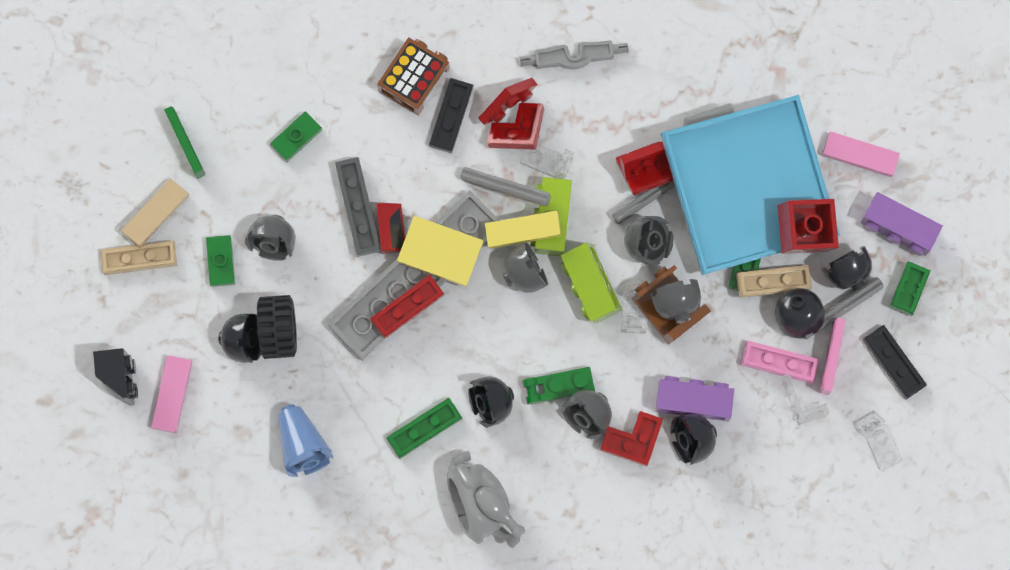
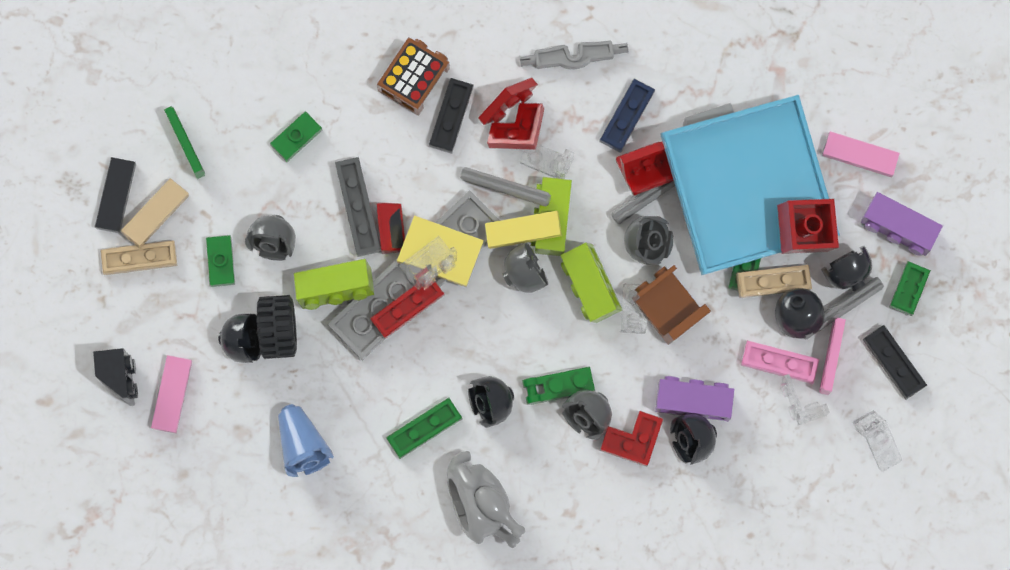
(115, 195): none -> black tile
(334, 284): none -> lime brick
(429, 263): none -> clear bracket
(627, 115): none -> dark blue tile
(677, 300): dark grey cylinder -> none

